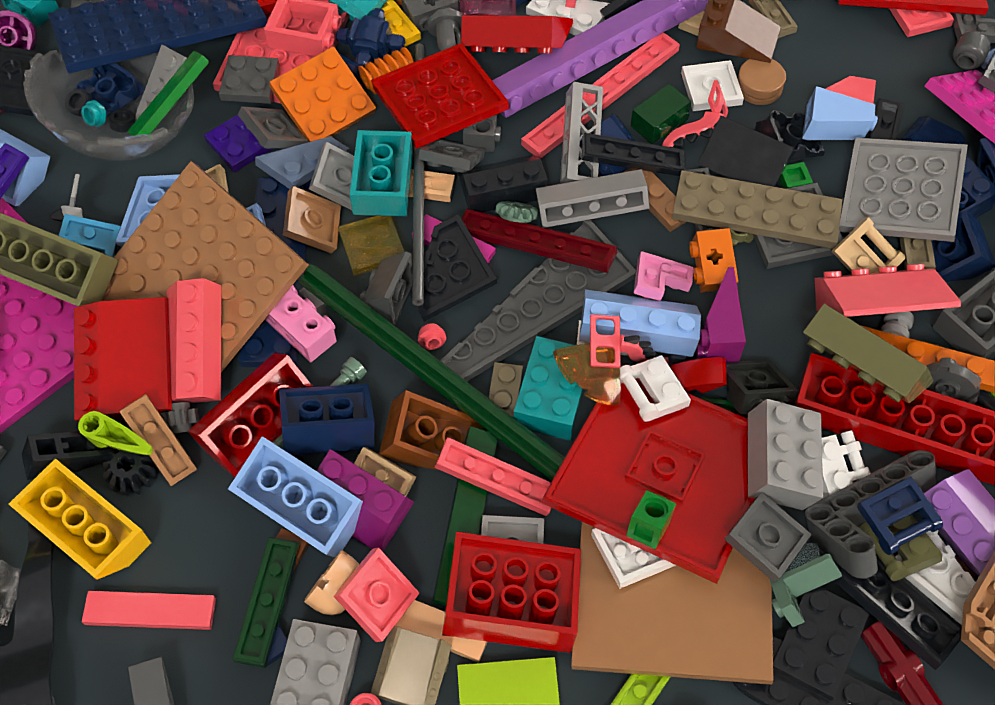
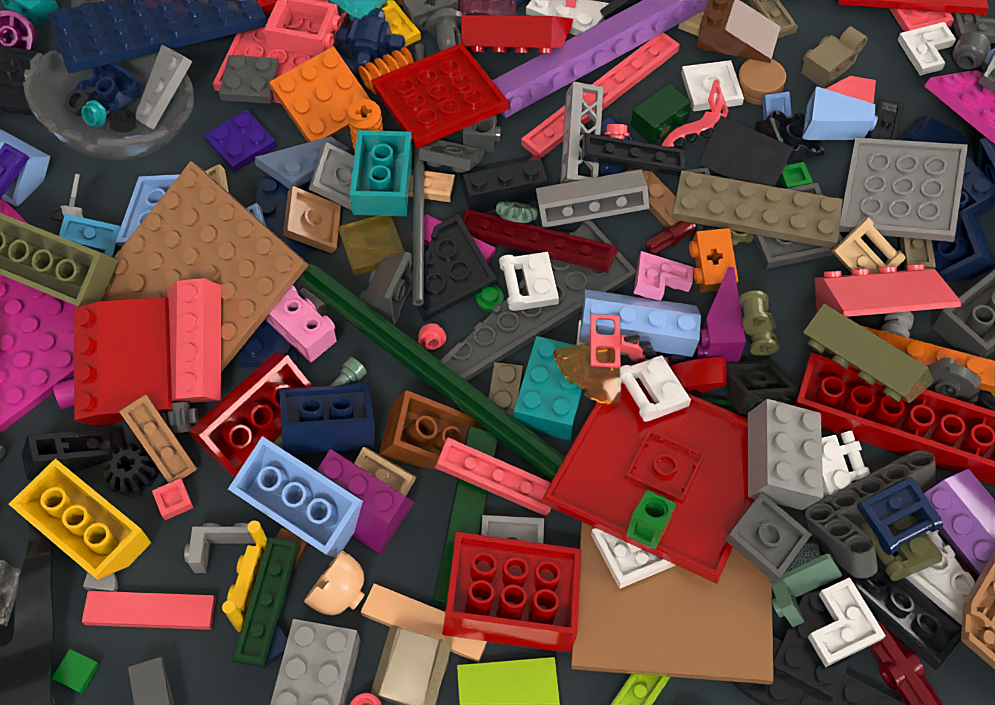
(64, 393): none -> dark pink beam
(76, 671): none -> green tile
(107, 432): lime piece -> none
(107, 583): none -> light grey tile
(169, 94): green tile -> none
(172, 499): none -> coral plate
(198, 549): none -> light grey bracket
(247, 568): none -> yellow plate
(271, 127): dark grey plate -> none
(364, 115): none -> orange piece
(376, 594): coral plate -> none
(489, 298): none -> green plate
(537, 277): none -> white plate
(616, 131): none -> coral plate
(669, 237): none -> dark red axle
(759, 323): none -> olive axle
(777, 102): none -> medium blue plate
(833, 57): none -> dark tan hinge
(853, 625): none -> white plate
(922, 46): none -> white plate

